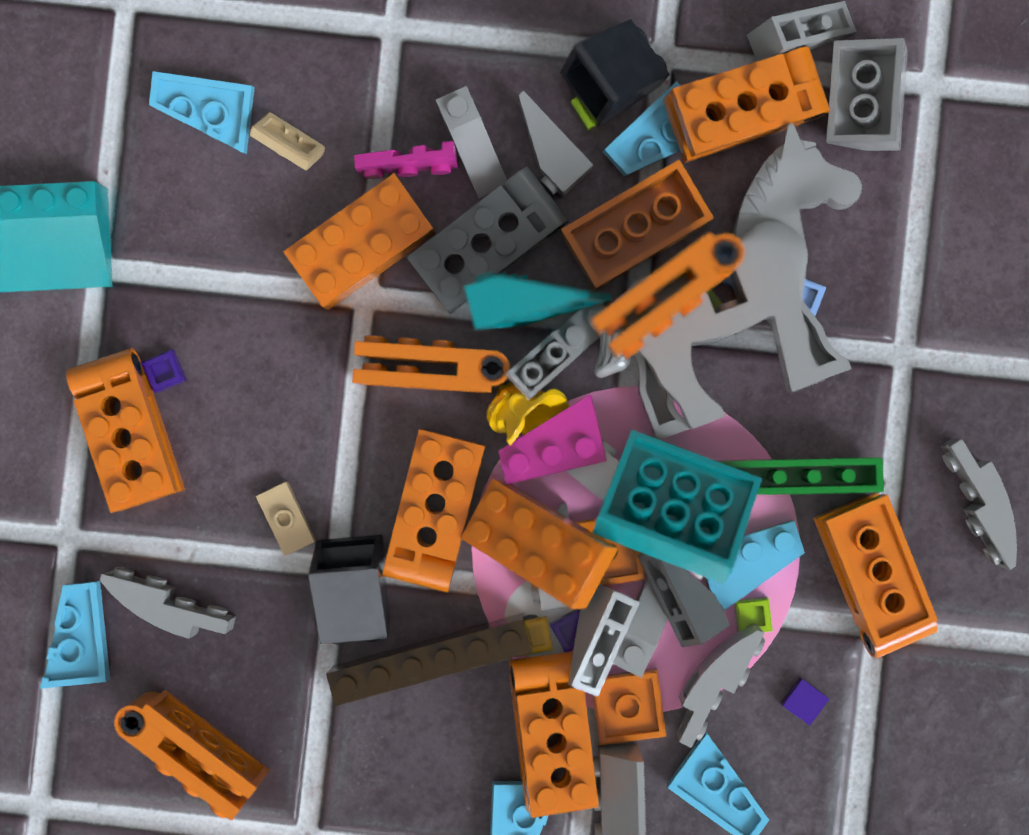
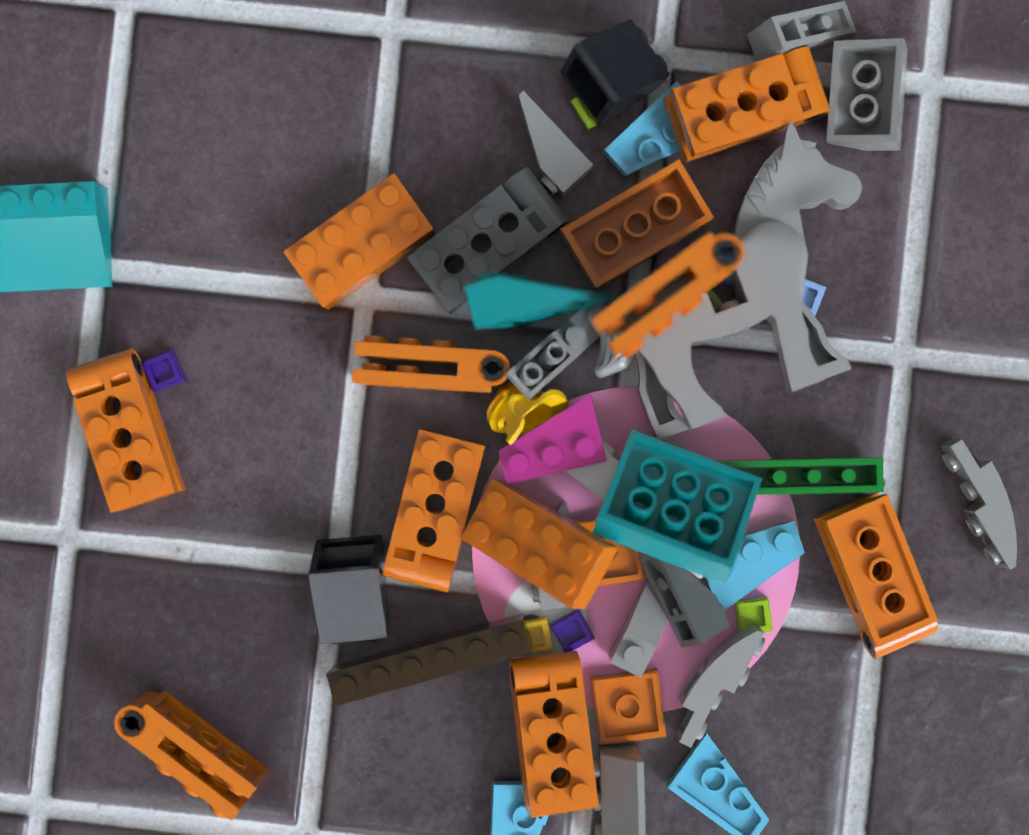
(79, 638): medium azure wing -> none
(153, 603): light grey slope -> none
(206, 104): medium azure wing -> none
(286, 518): tan plate -> none
(287, 141): tan plate -> none
(419, 158): dark pink wing -> none
(471, 141): light grey slope -> none
(599, 637): light grey slope -> none
(805, 701): dark purple tile -> none

